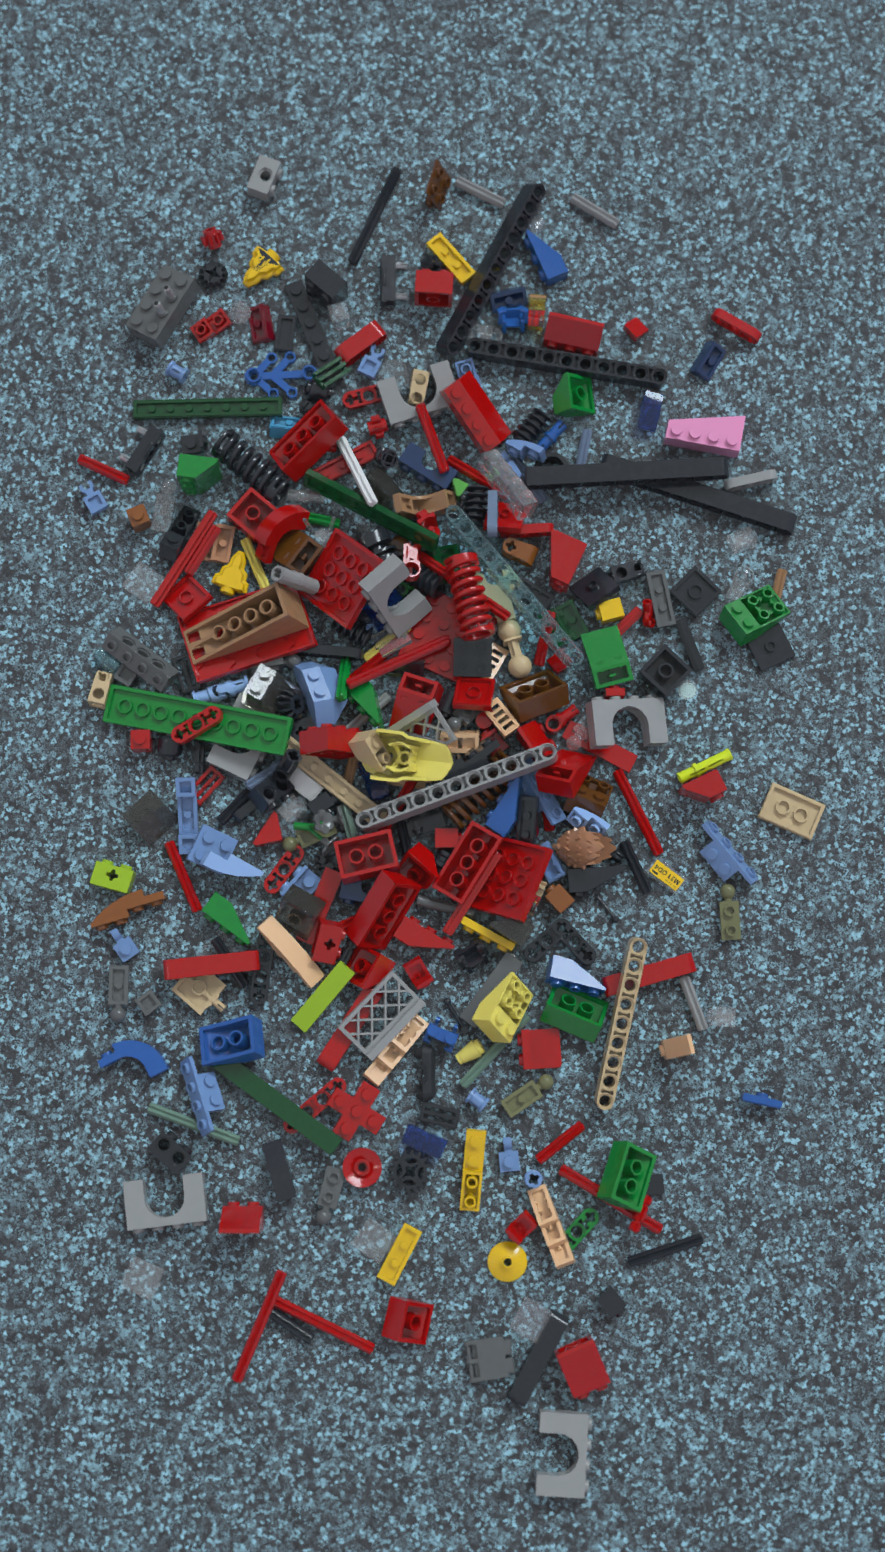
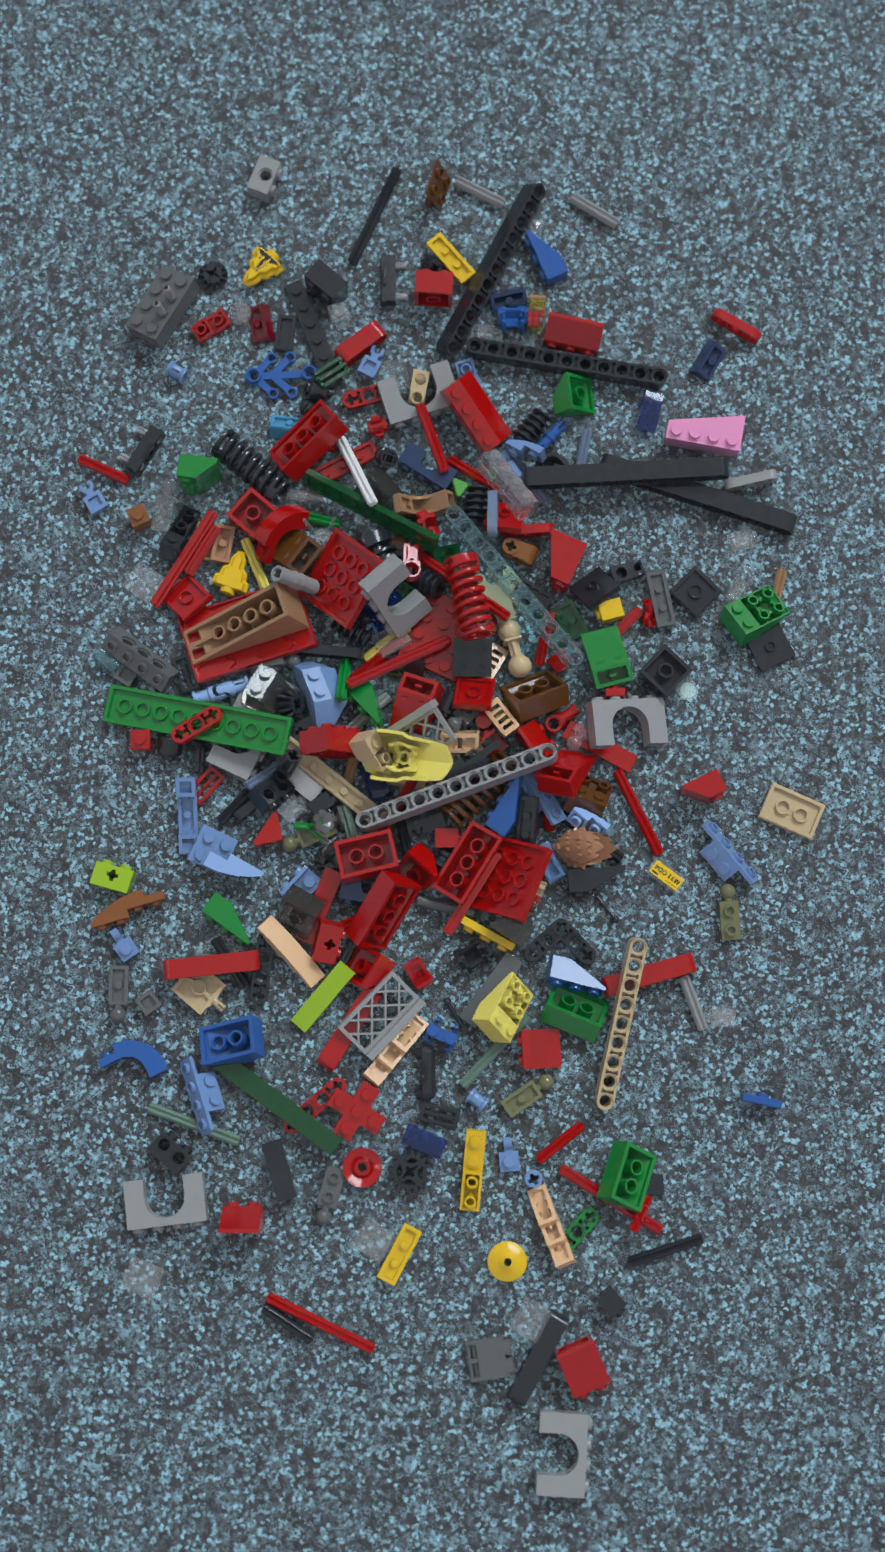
(100, 689): tan leg -> none
(150, 817): clear smoke slope -> none
(183, 876): red axle -> none
(194, 443): black bracket -> none
(207, 408): dark green tile -> none
(212, 238): red gear -> none
(259, 1326): red axle -> none
(276, 870): red beam -> none
(407, 1320): red slope -> none
(417, 936): red slope -> none
(471, 1051): light yellow cone -> none
(521, 1227): red bracket -> none
(558, 898): dark orange brick -> none
(635, 329): red slope -> none
(635, 866): black axle -> none
(676, 1047): light nougat slope -> none
(689, 644): black axle -> none
(704, 766): neon yellow pin -> none

